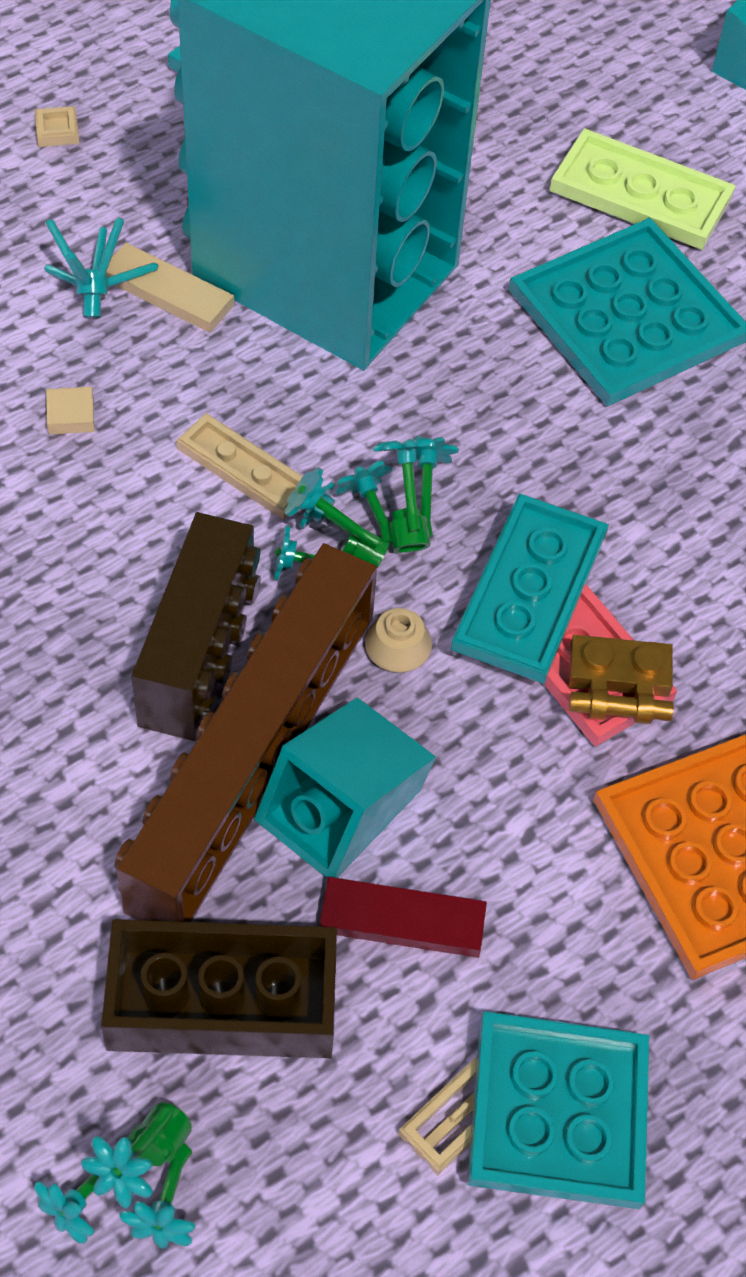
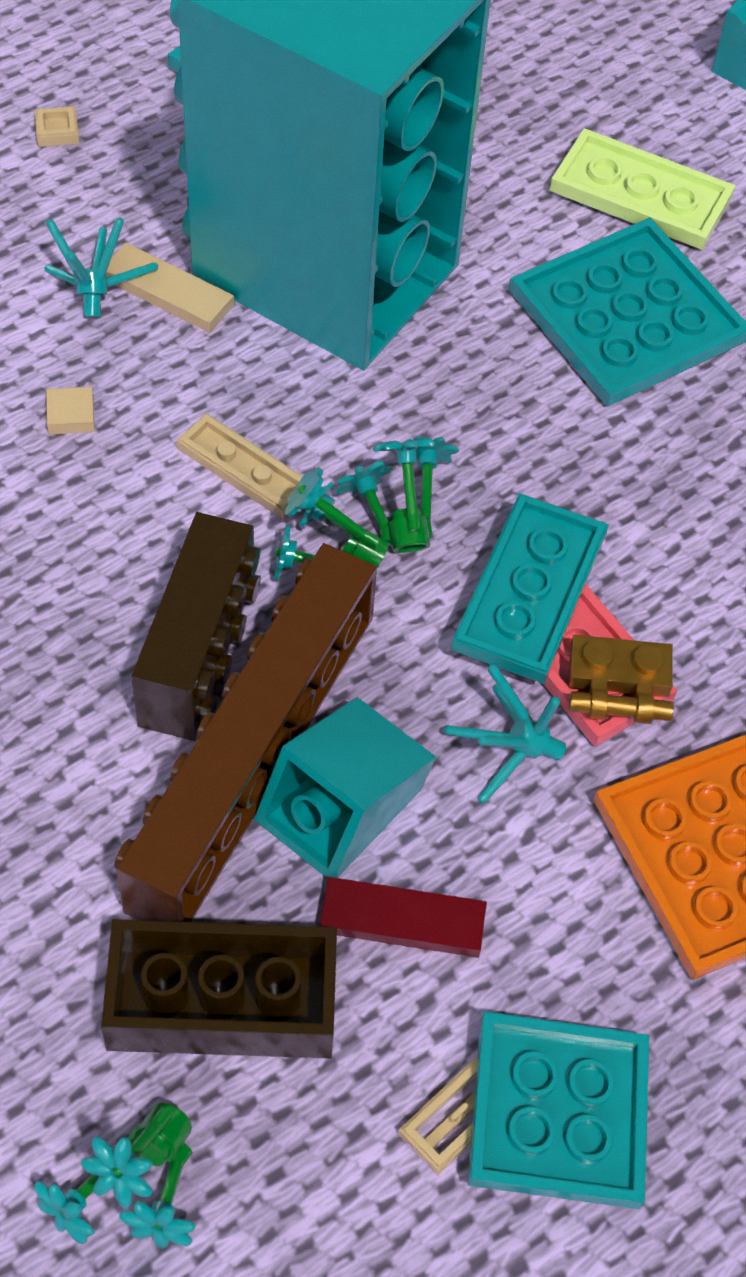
(398, 641): tan cone -> none
(526, 735): none -> teal plant

